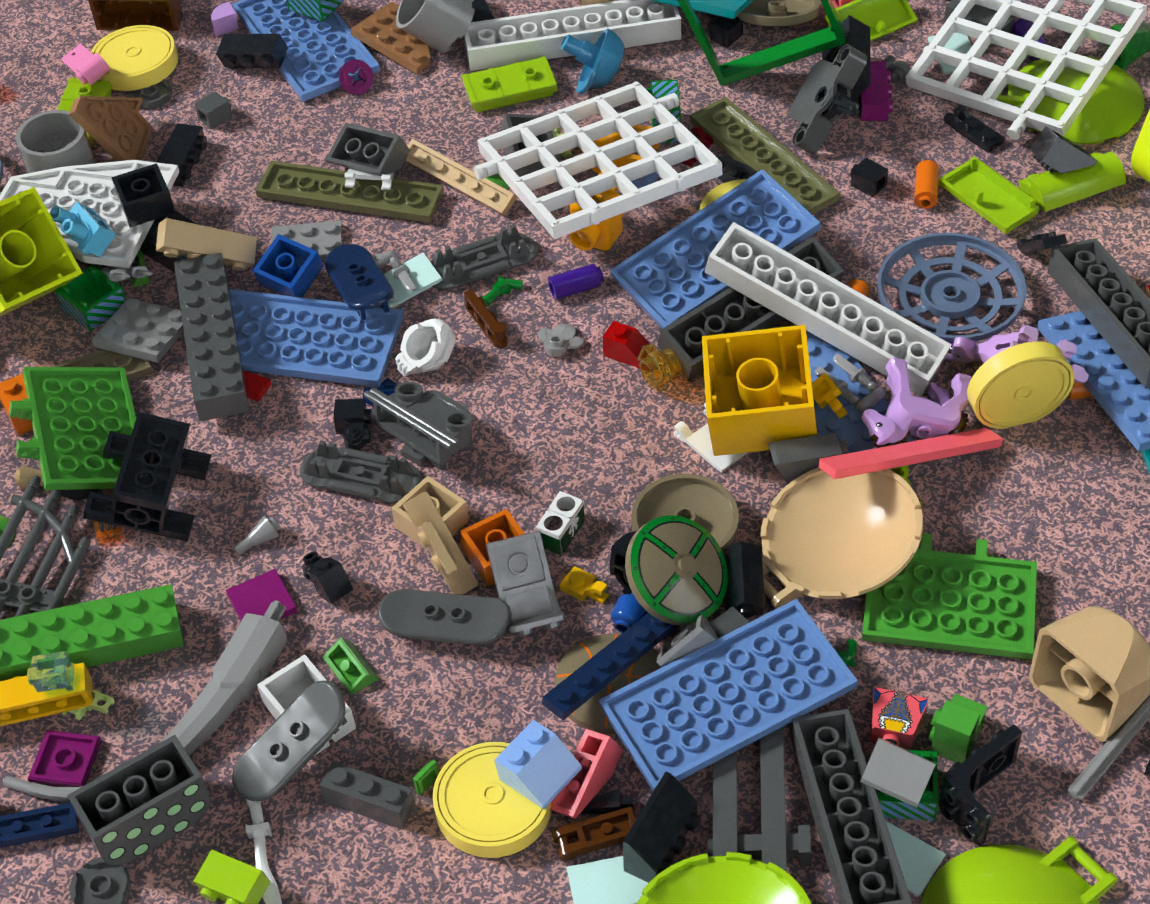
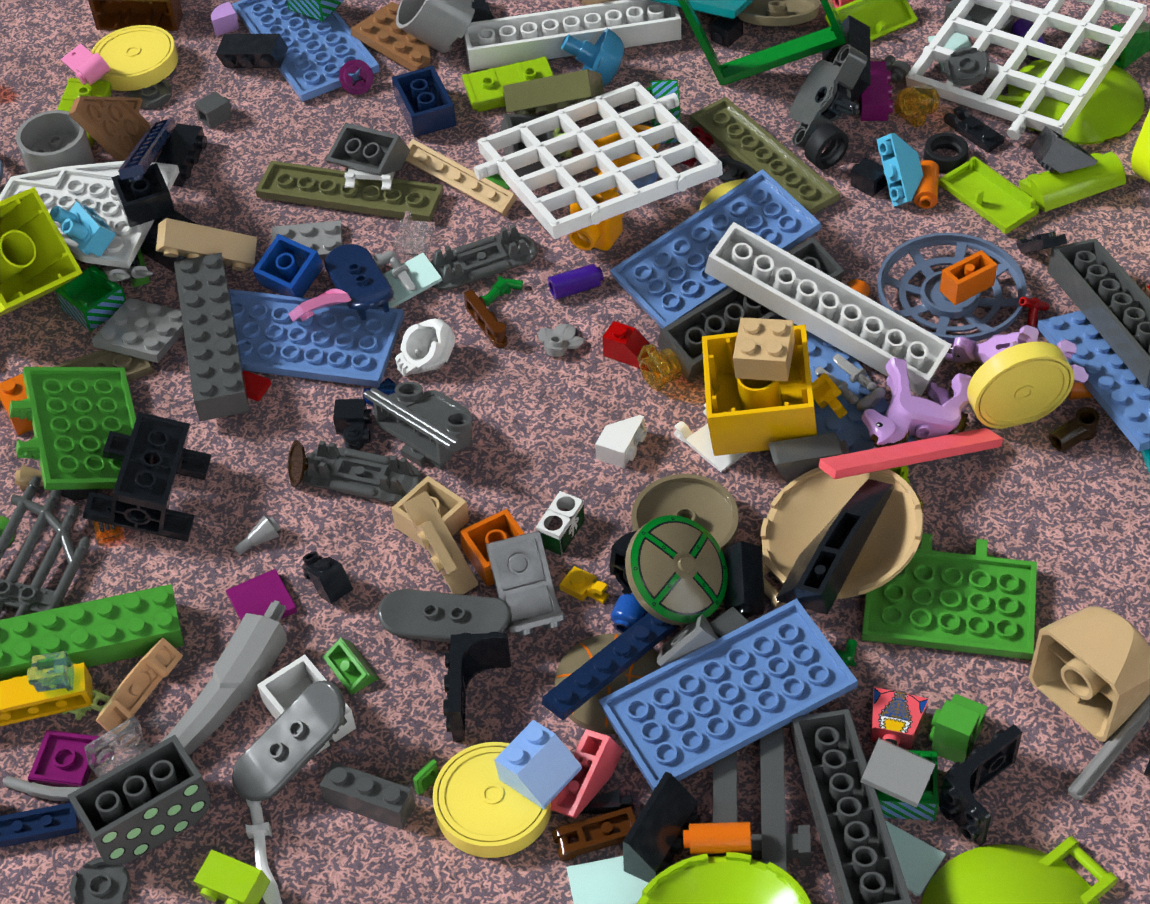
(116, 747): none -> clear bracket
(139, 684): none -> light nougat slope
(146, 150): none -> dark blue plate
(297, 463): none -> dark brown piece
(328, 298): none -> bright pink plate
(414, 237): none -> clear bracket
(424, 101): none -> dark blue brick
(468, 657): none -> black bracket
(552, 92): none -> olive brick
(620, 441): none -> white slope
(718, 838): none -> orange brick
(764, 349): none -> tan brick
(820, 139): none -> black tyre
(832, 553): none -> black wedge
(900, 167): none -> medium azure slope
(916, 102): none -> clear yellow piece
(947, 141): none -> black tyre
(967, 66): none -> dark grey tile
(968, 277): none -> orange brick
(1034, 305): none -> red piece
(1080, 428): none -> dark brown piece

